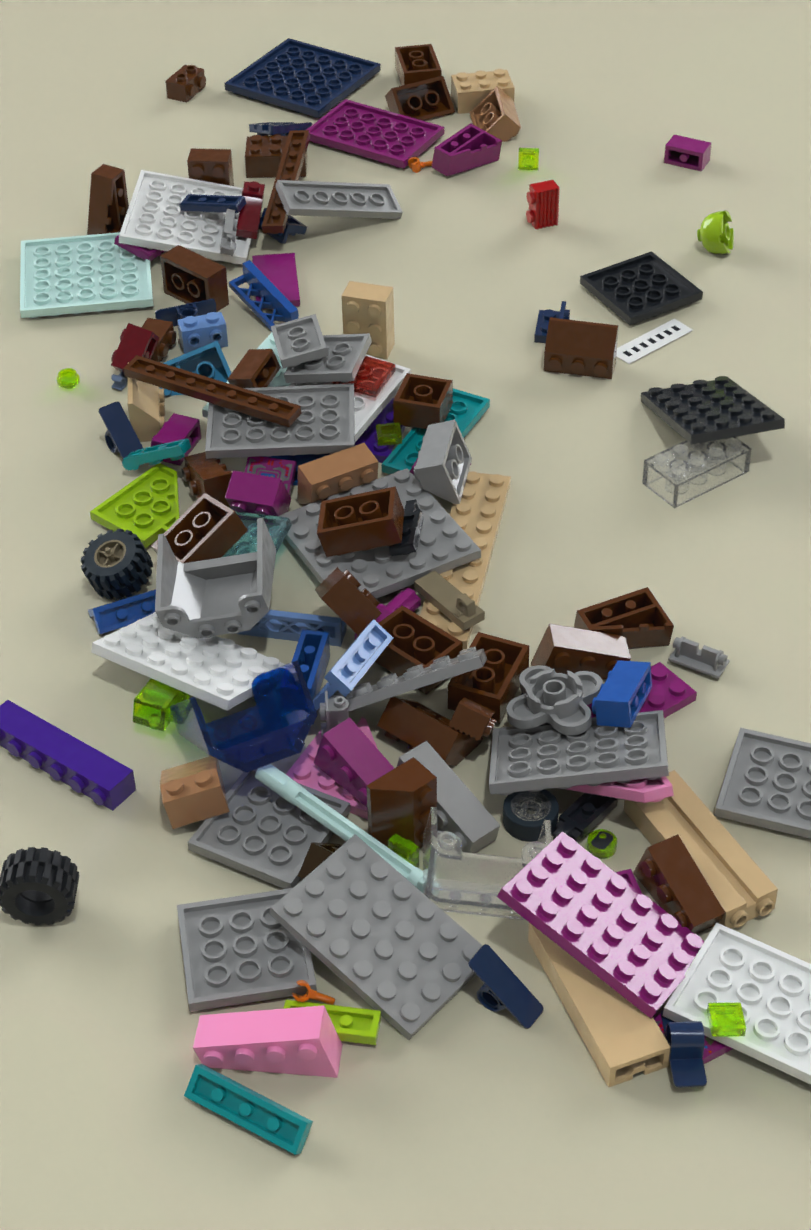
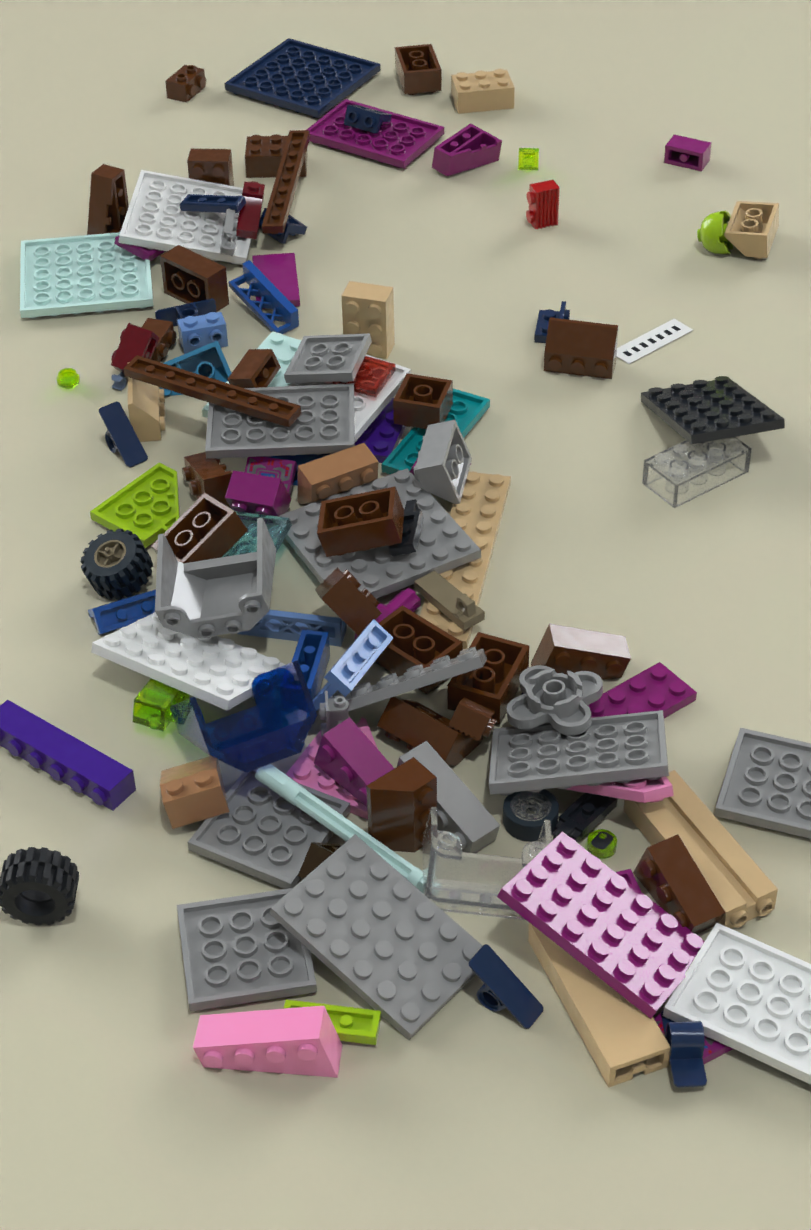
(155, 454): teal hinge -> none
(178, 428): magenta brick -> none
(248, 1109): teal plate -> none
(279, 128): dark blue wing -> none
(299, 341): light grey plate -> none
(312, 994): orange hand -> none
(338, 199): light grey plate -> none
(365, 118): none -> dark blue bracket
(388, 434): clear neon green tile -> none
(405, 849): clear neon green plate -> none
(416, 165): orange hand -> none
(421, 99): reddish brown slope -> none
(497, 115): medium nougat slope -> none
(623, 694): blue brick -> none
(630, 615): reddish brown wedge -> none
(641, 288): black plate -> none
(705, 661): light grey hinge -> none
(726, 1019): clear neon green tile -> none
(753, 227): none -> tan slope

